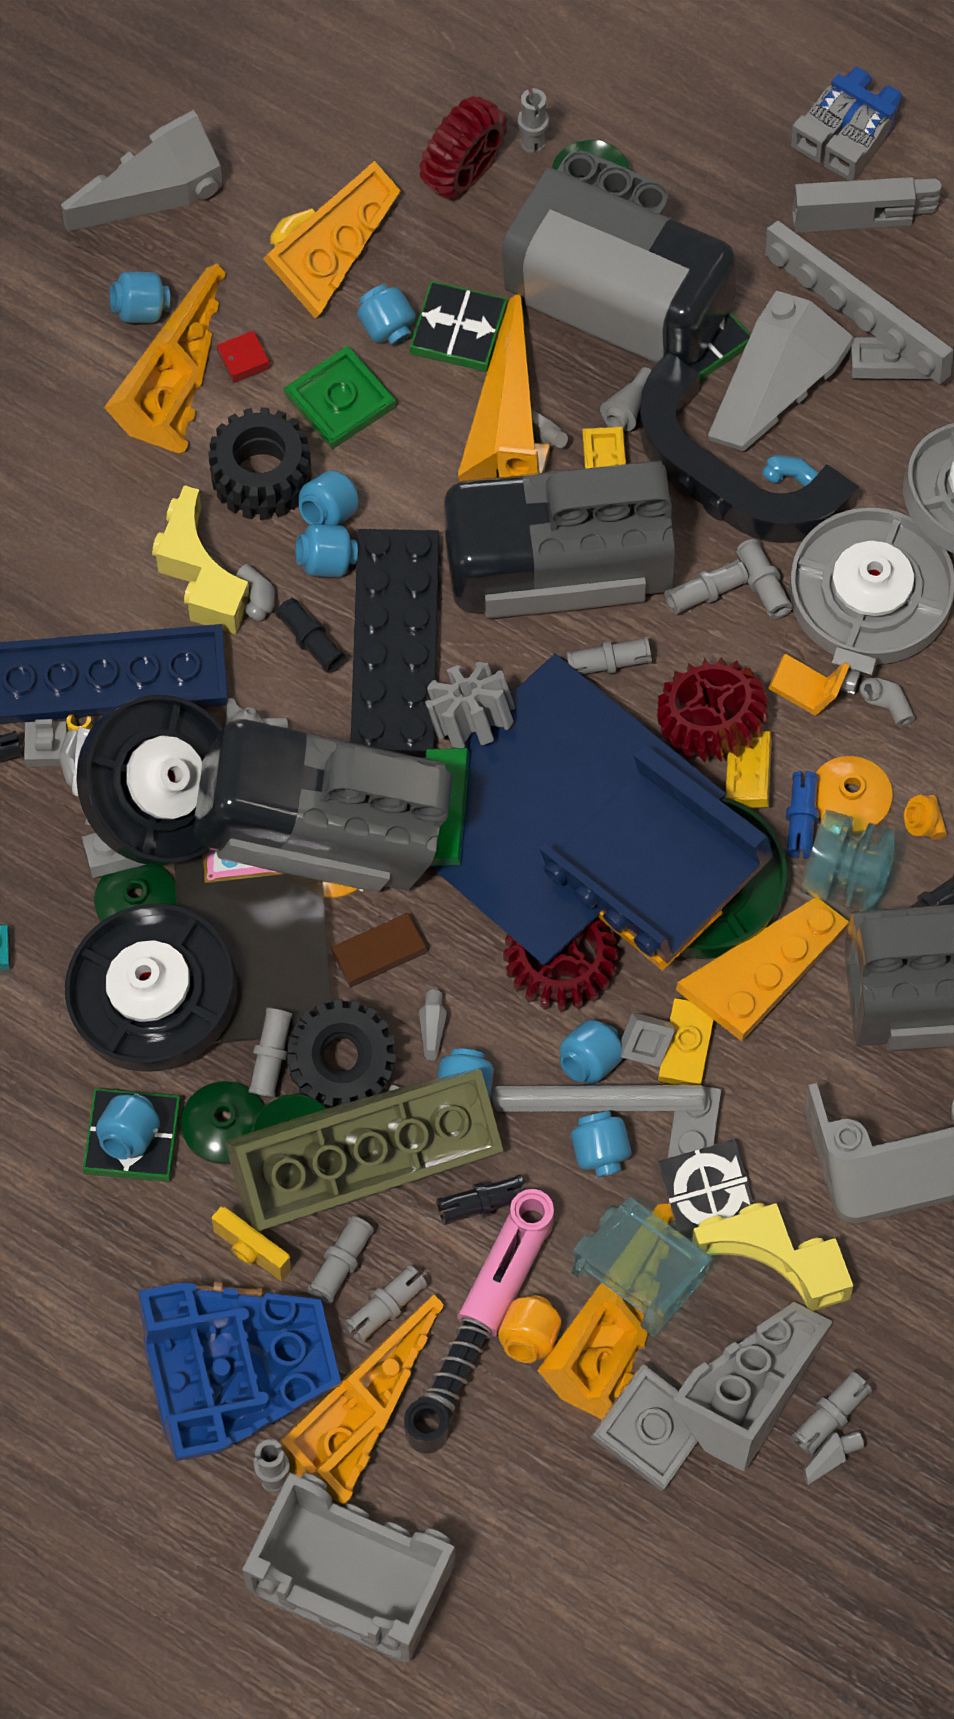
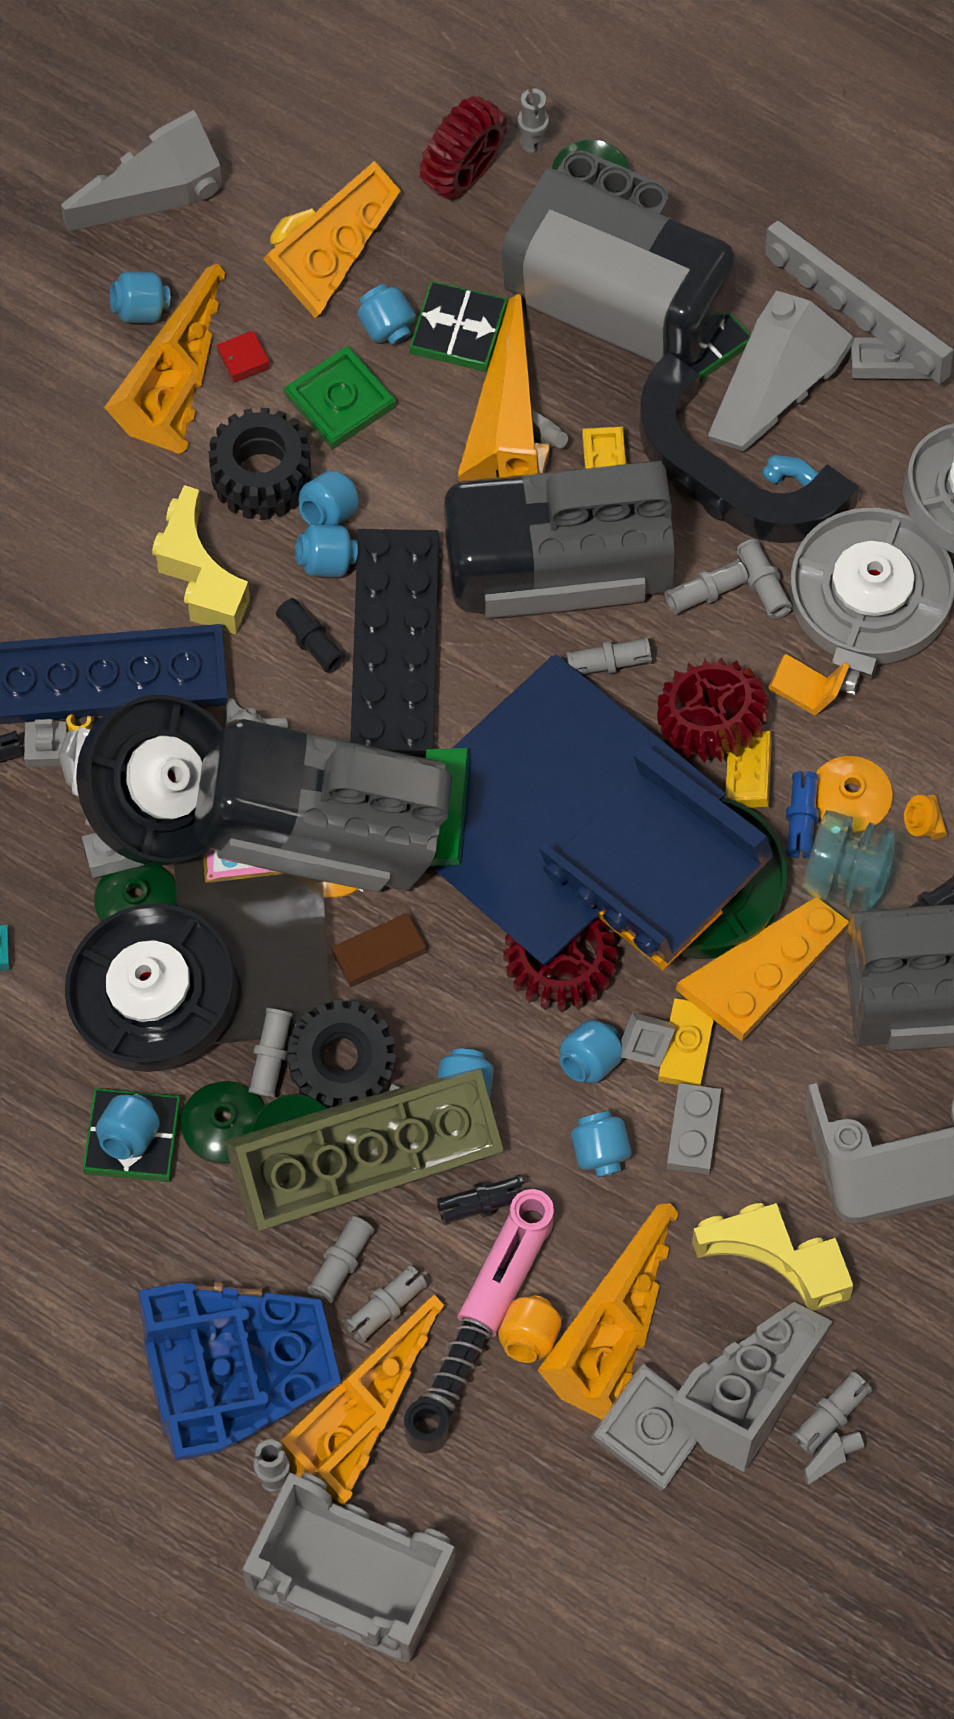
(250, 1244): yellow plate -> none
(261, 593): light grey arm -> none
(432, 1023): light grey bar -> none
(470, 705): light grey gear -> none
(599, 1098): light grey axle -> none
(624, 406): light grey cone -> none
(642, 1262): clear light blue panel -> none
(705, 1185): sticker -> none
(847, 123): light grey hips -> none
(862, 203): light grey hinge -> none
(888, 696): light grey arm -> none

